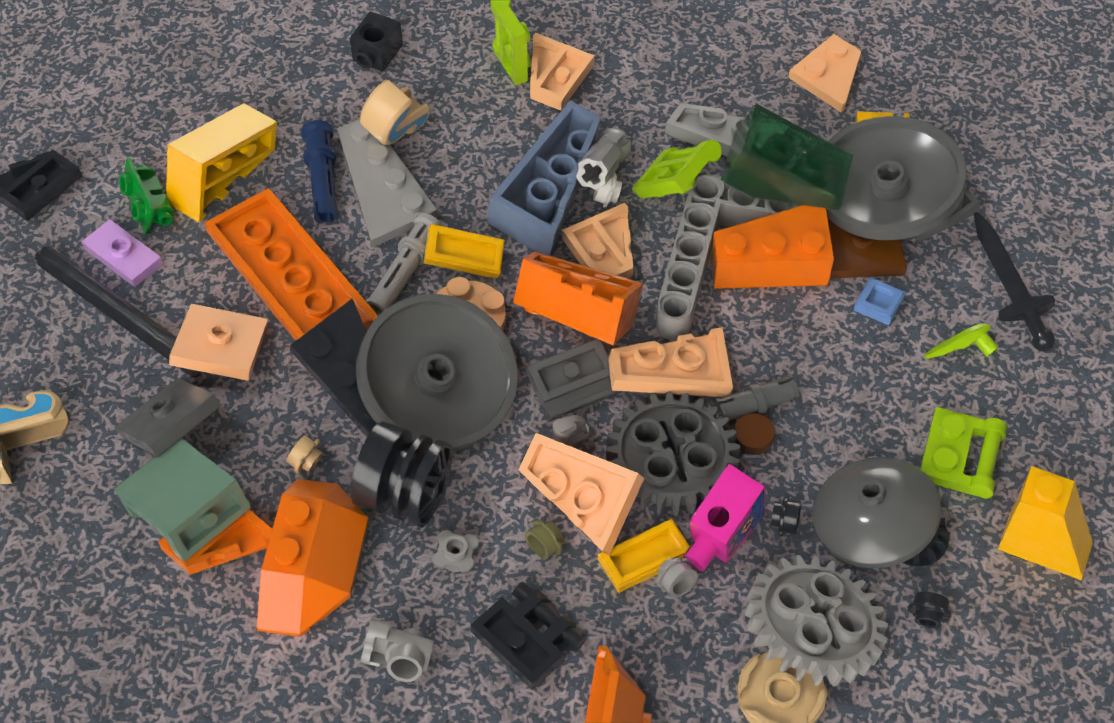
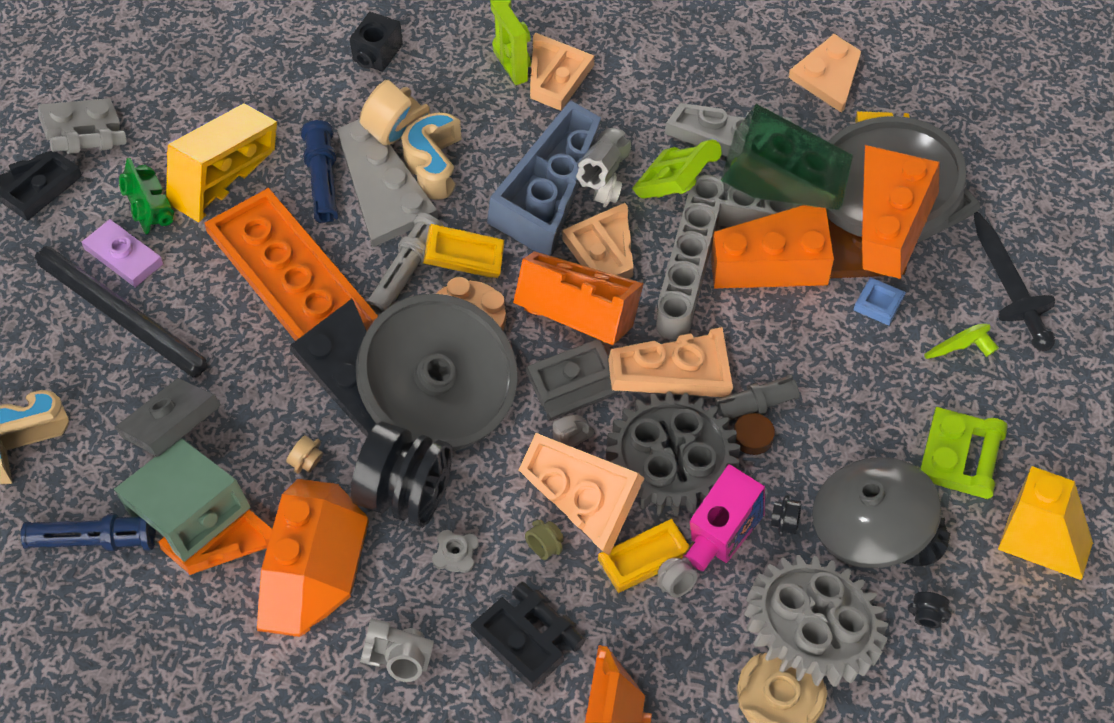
(81, 125): none -> light grey plate
(110, 537): none -> dark blue pin
(218, 342): light nougat plate -> none
(423, 153): none -> tan animal
(895, 207): none -> orange wedge

